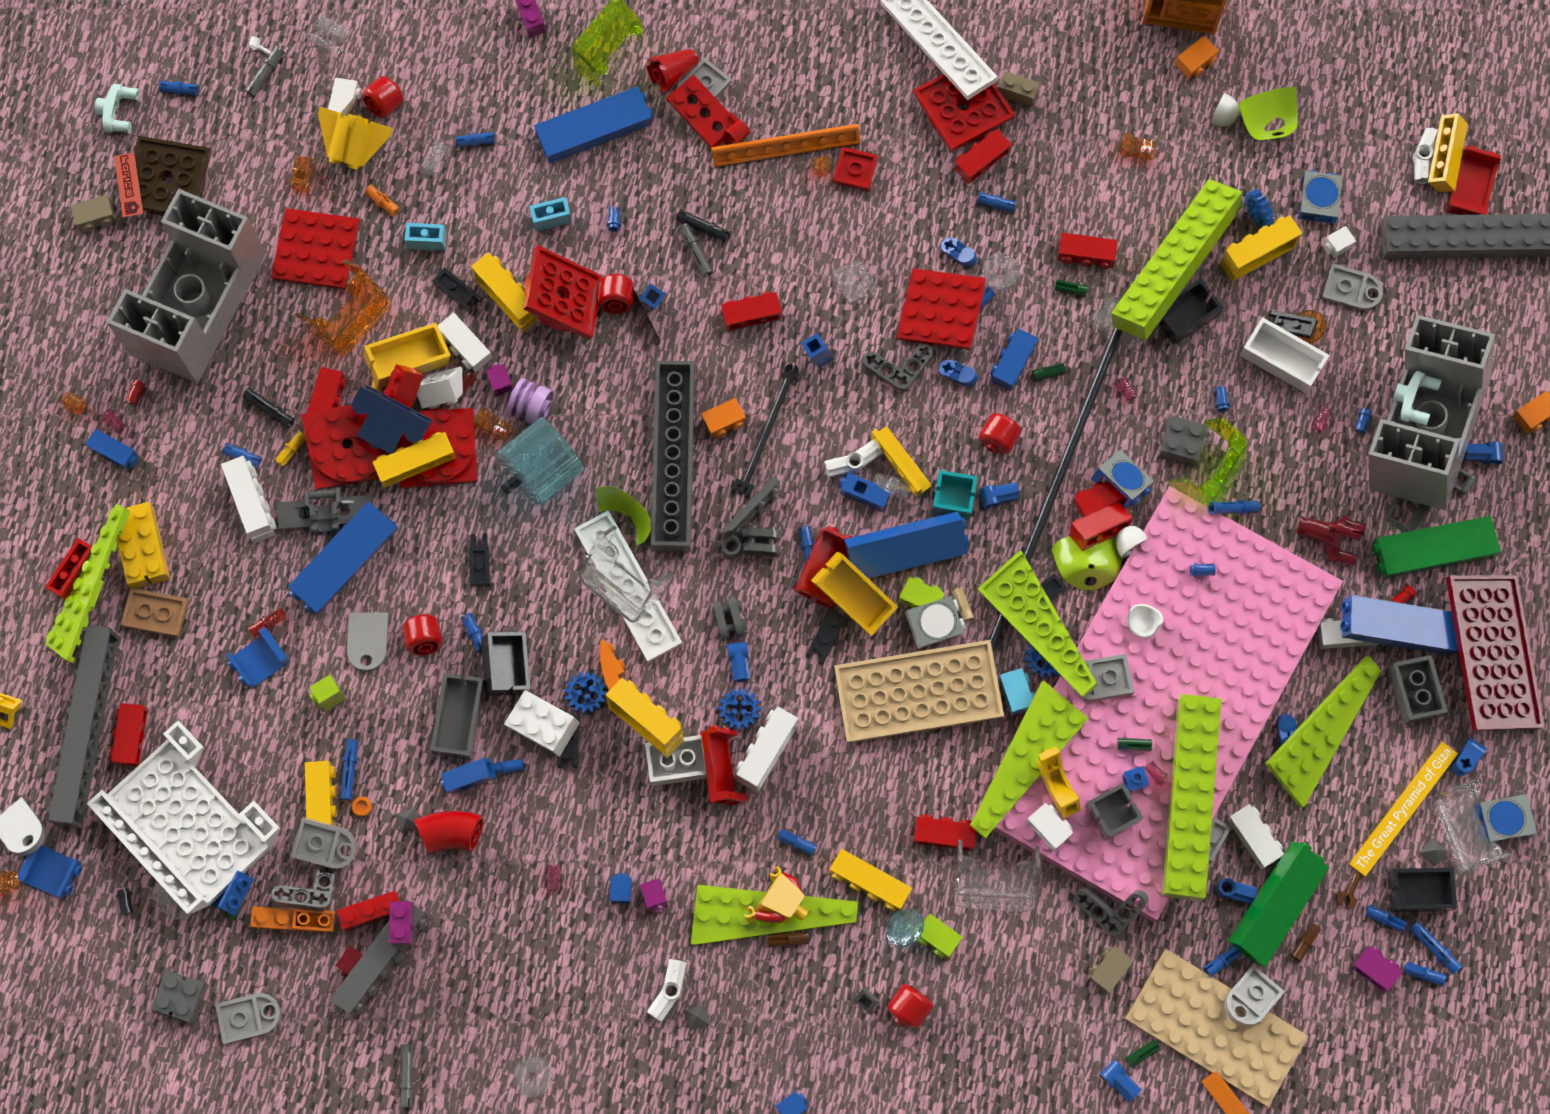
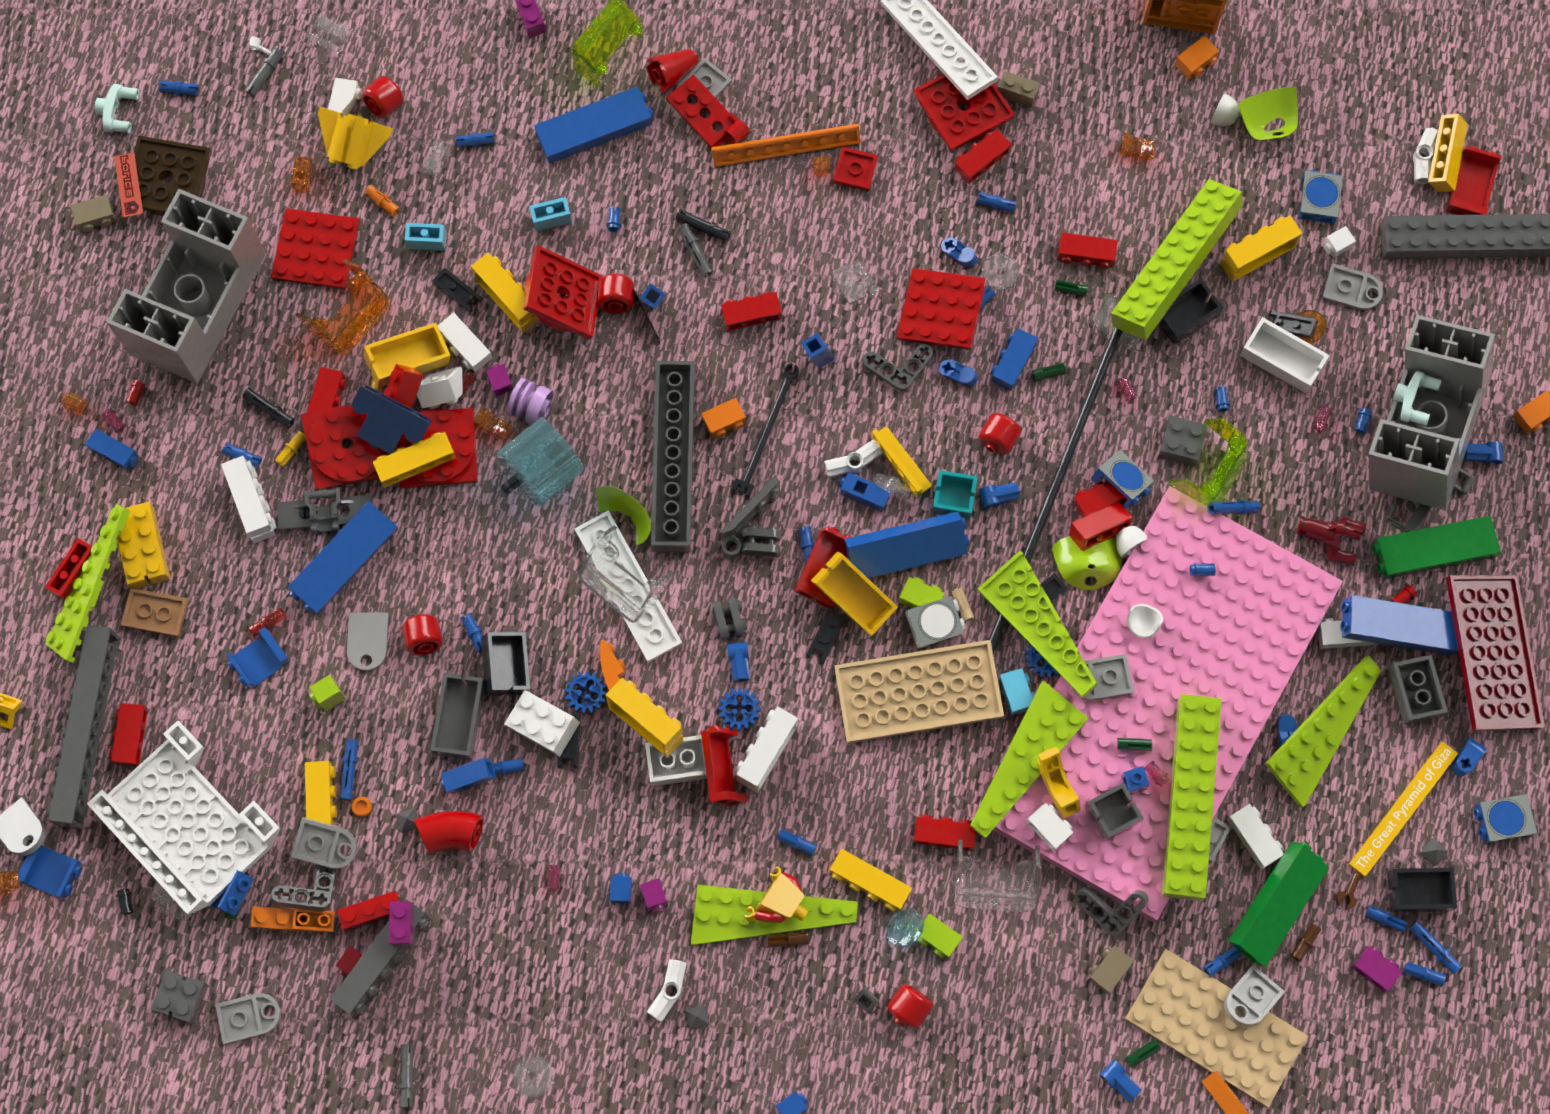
(479, 562): black hinge -> none
(1237, 891): blue piece -> none
(1259, 208): blue gear -> none
(1464, 829): clear windscreen -> none

